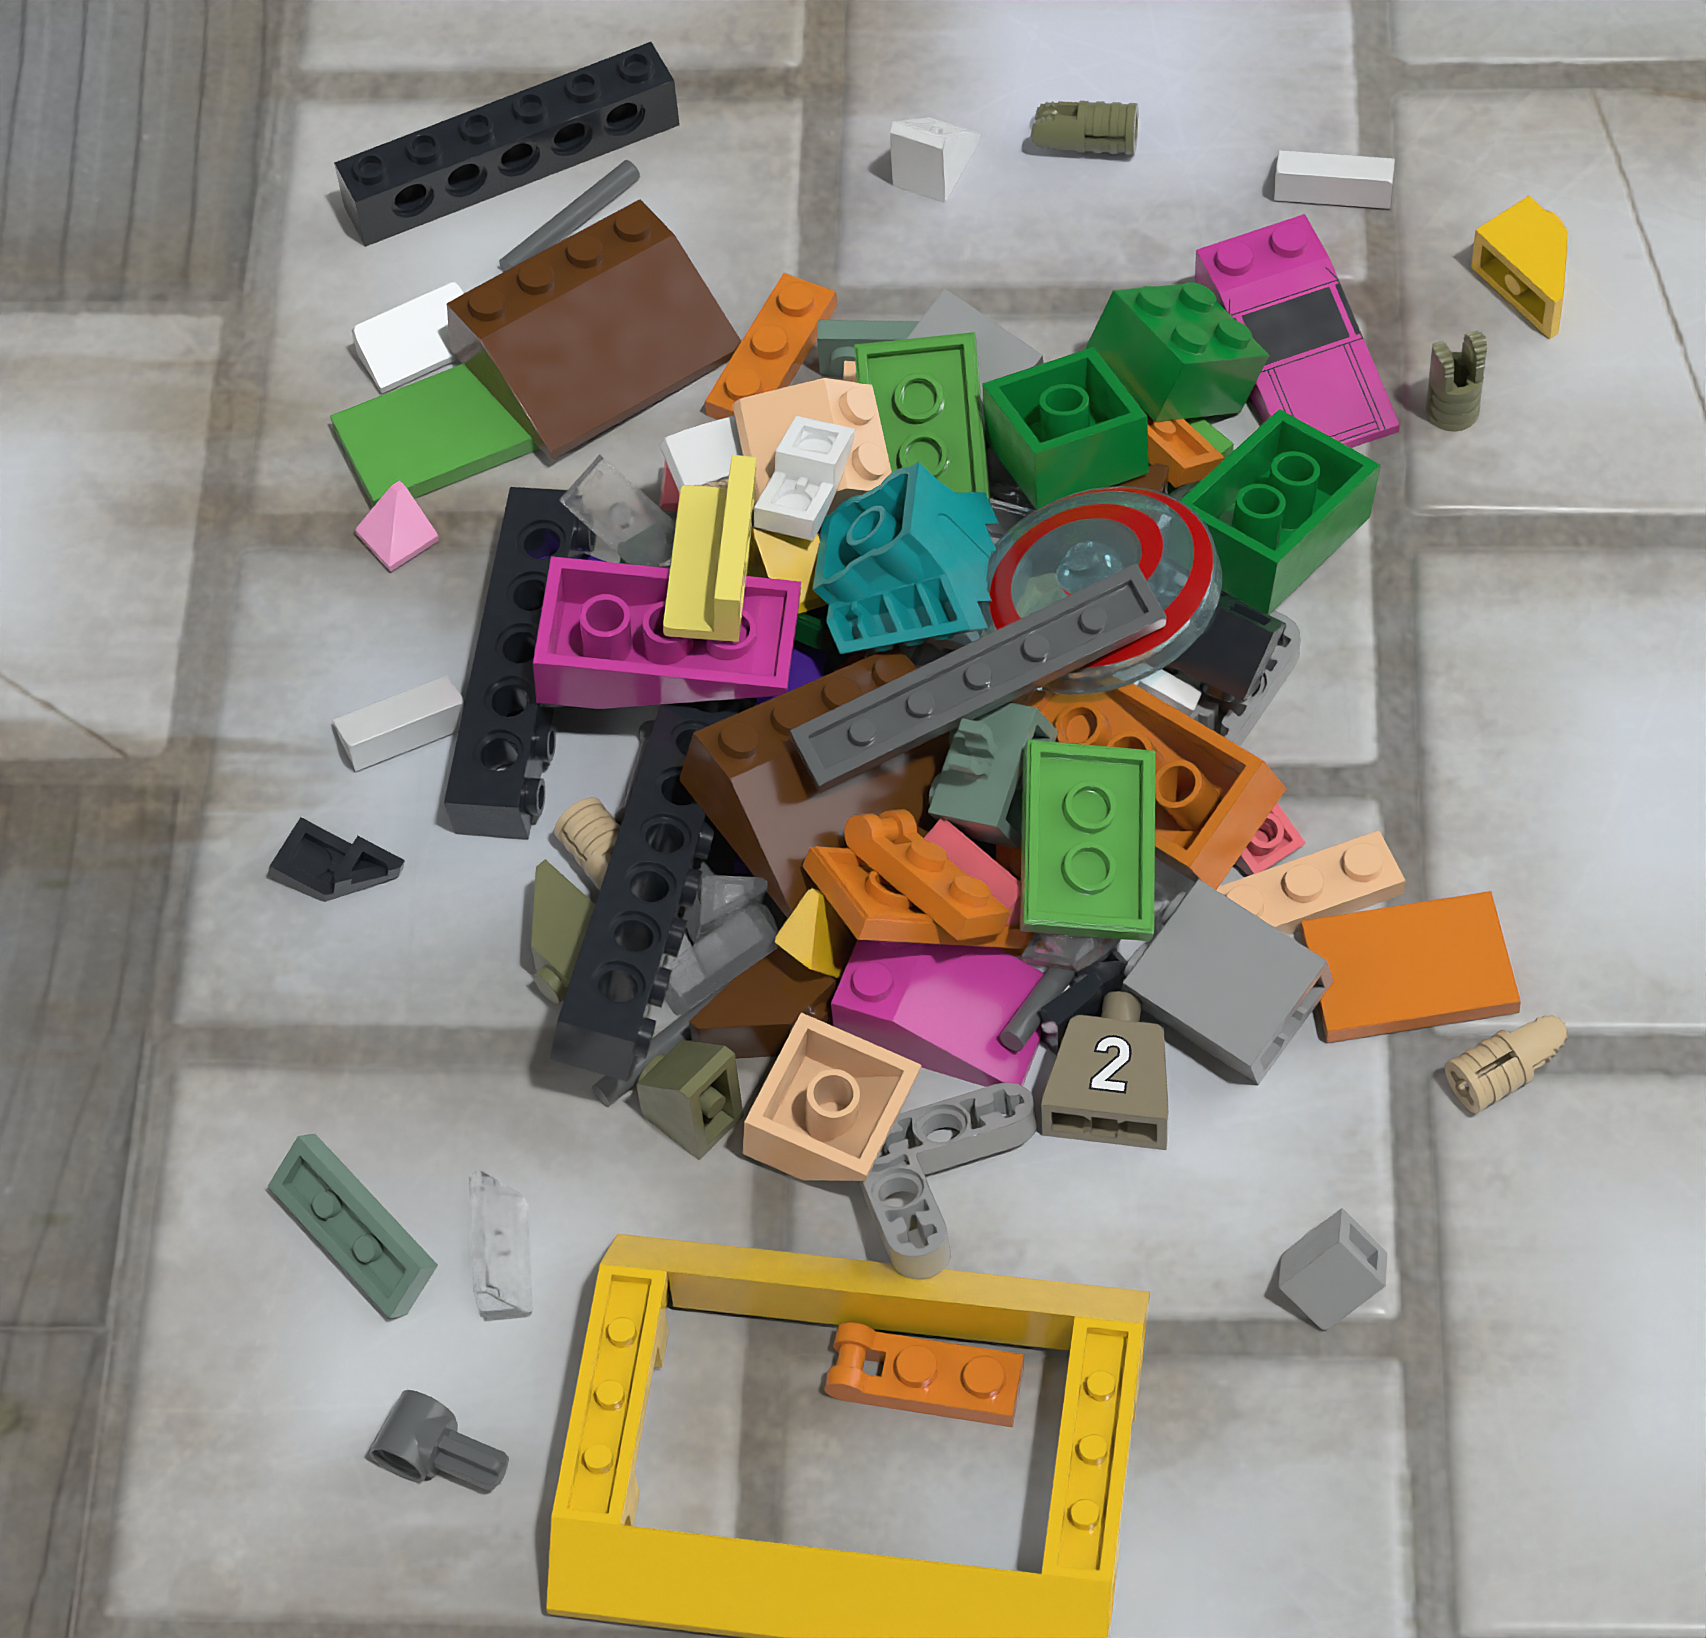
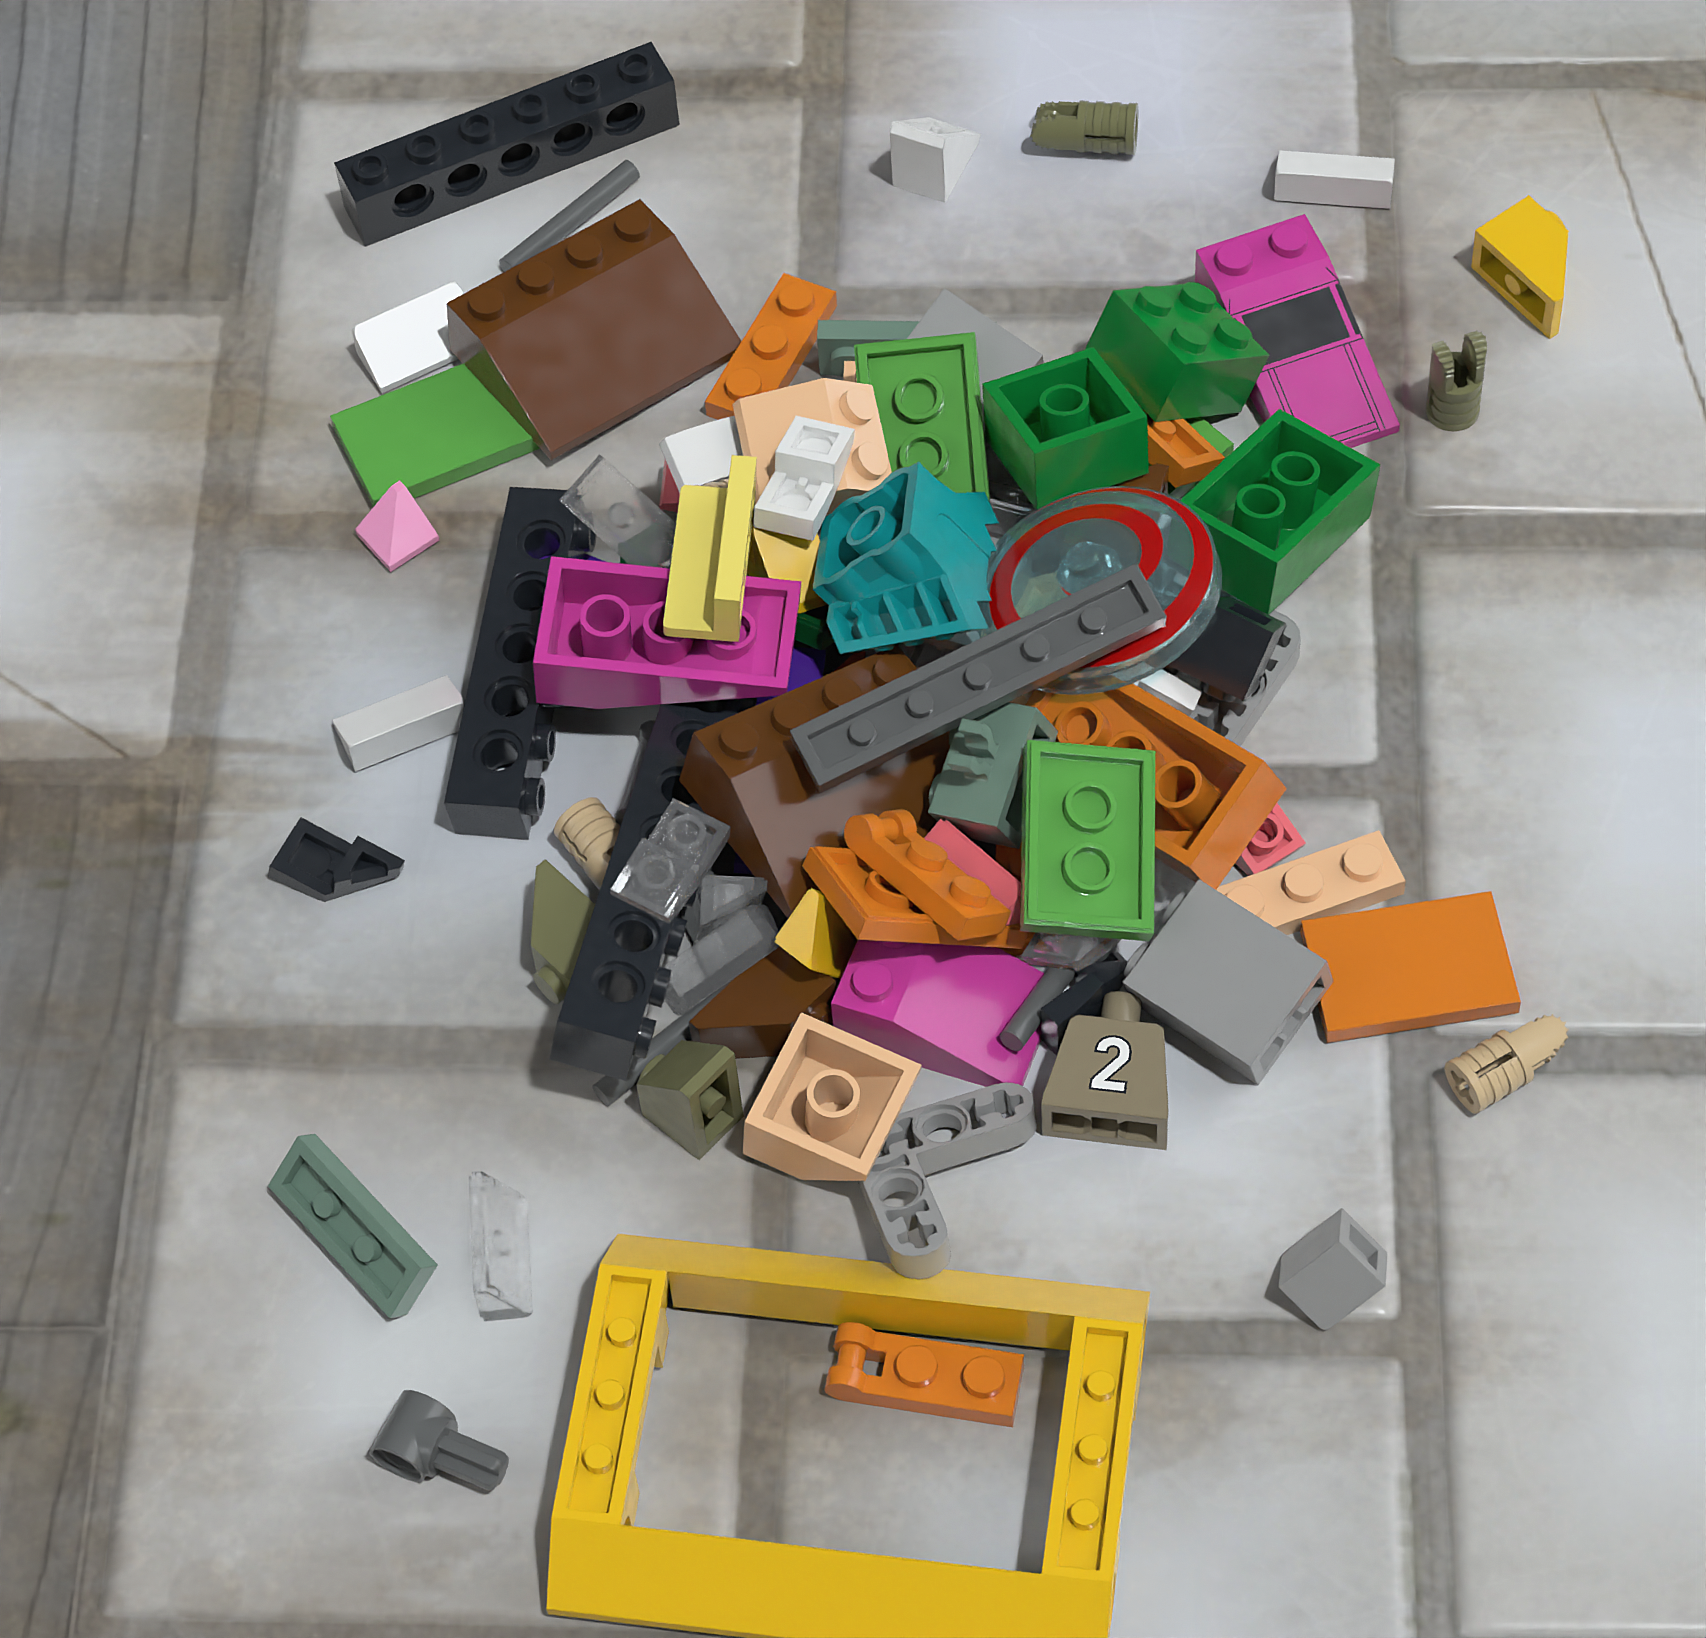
(671, 861): none -> clear slope

